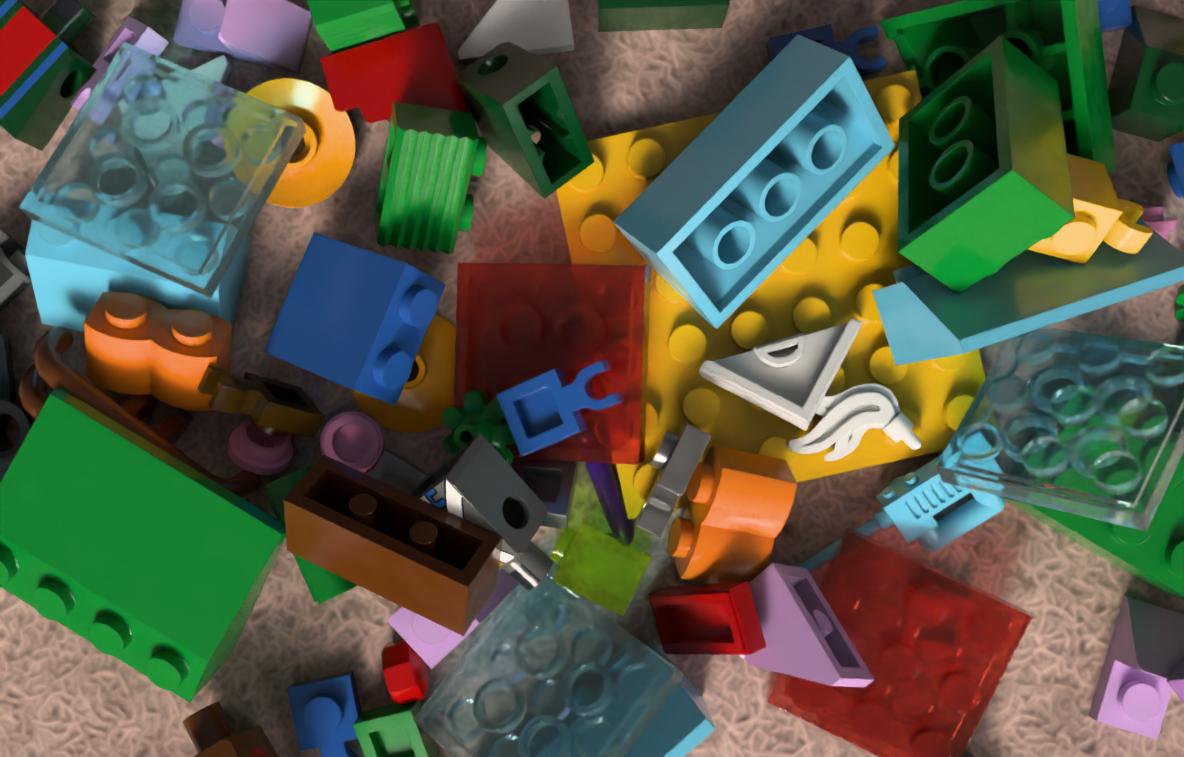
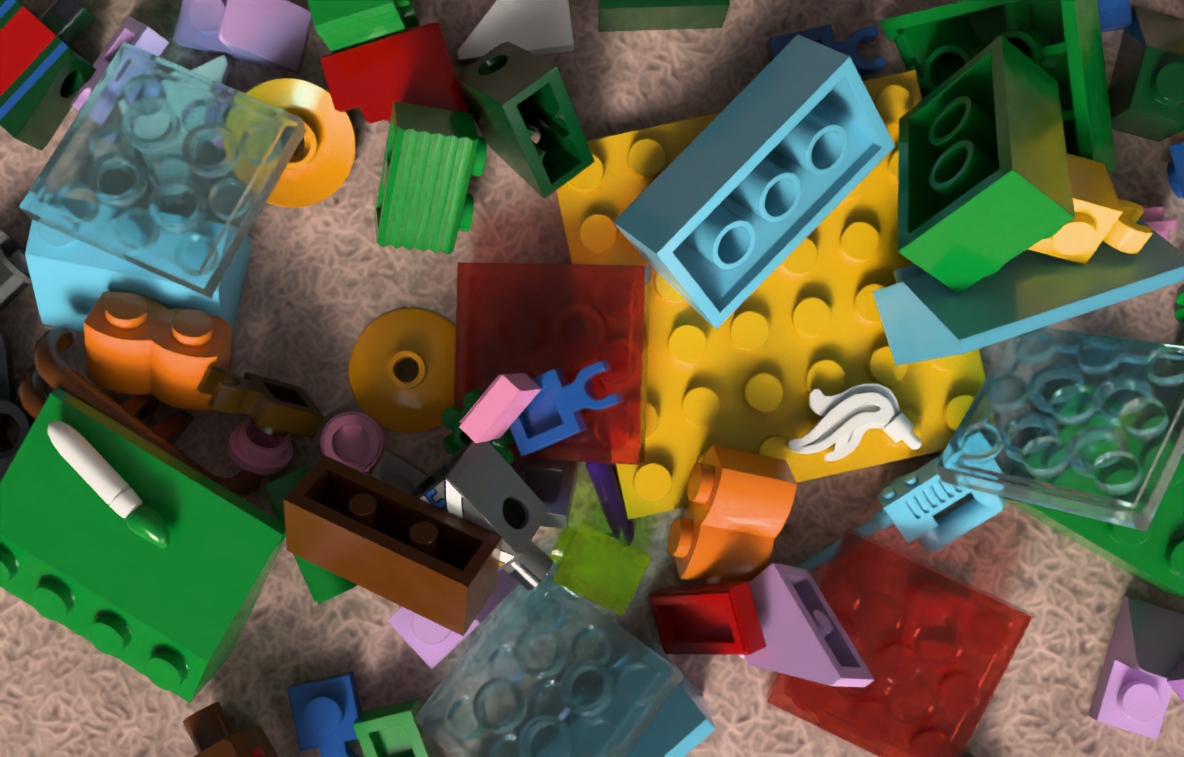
(108, 484): none -> white piece
(355, 317): blue brick -> none
(405, 672): red tile -> none
(499, 407): none -> bright pink tile
(676, 460): flat silver plate -> none
(786, 374): white tile -> none

